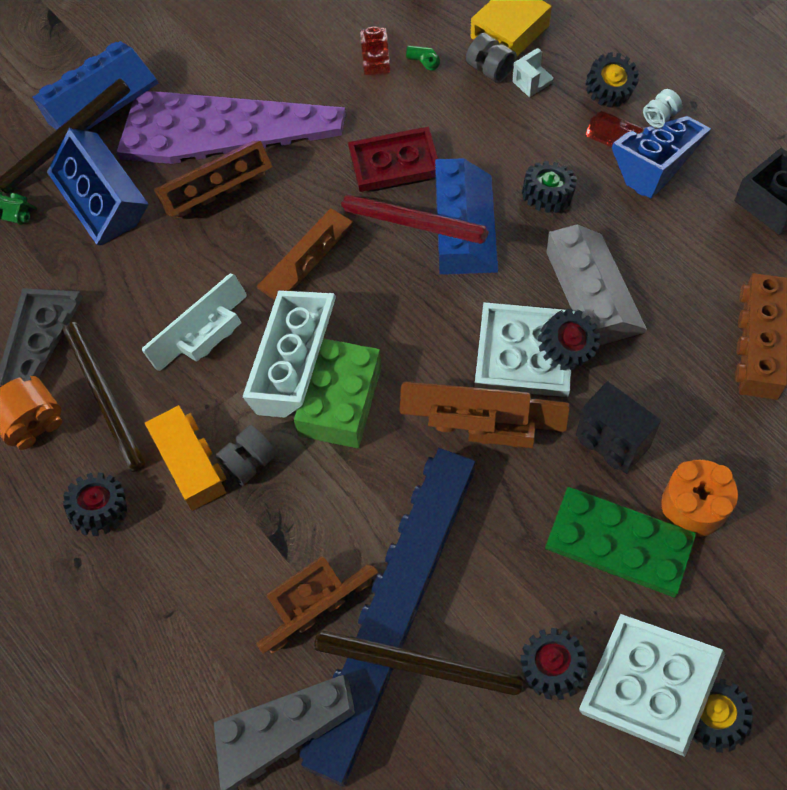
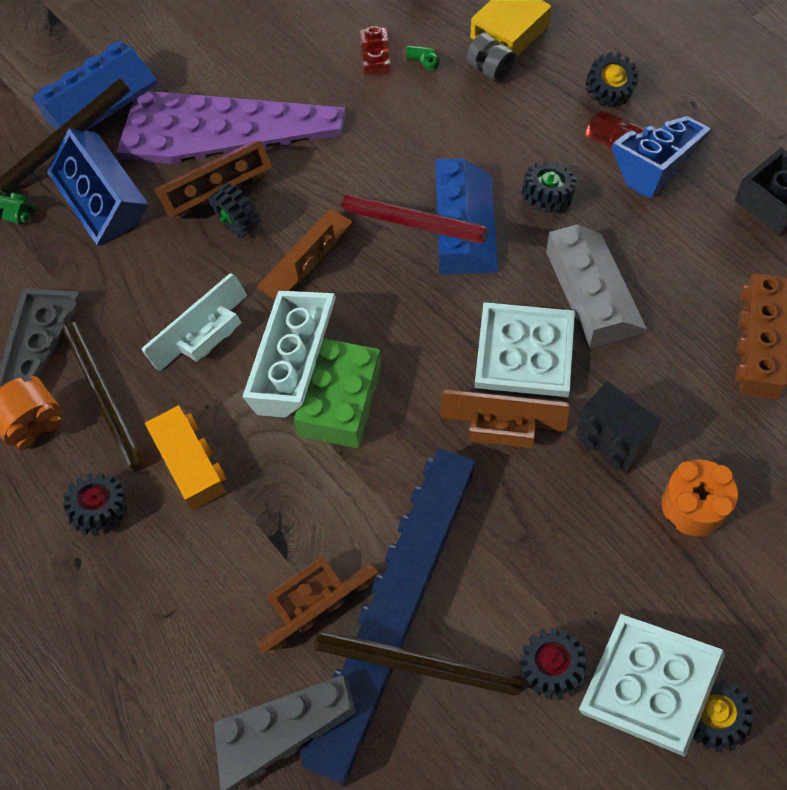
(234, 210): none -> black wheel
(254, 447): dark grey wheel -> none
(393, 159): dark red plate -> none
(464, 406): dark orange bracket -> none
(530, 75): light aqua panel -> none
(568, 339): black wheel -> none
(621, 541): green plate -> none
(662, 108): light aqua wheel -> none

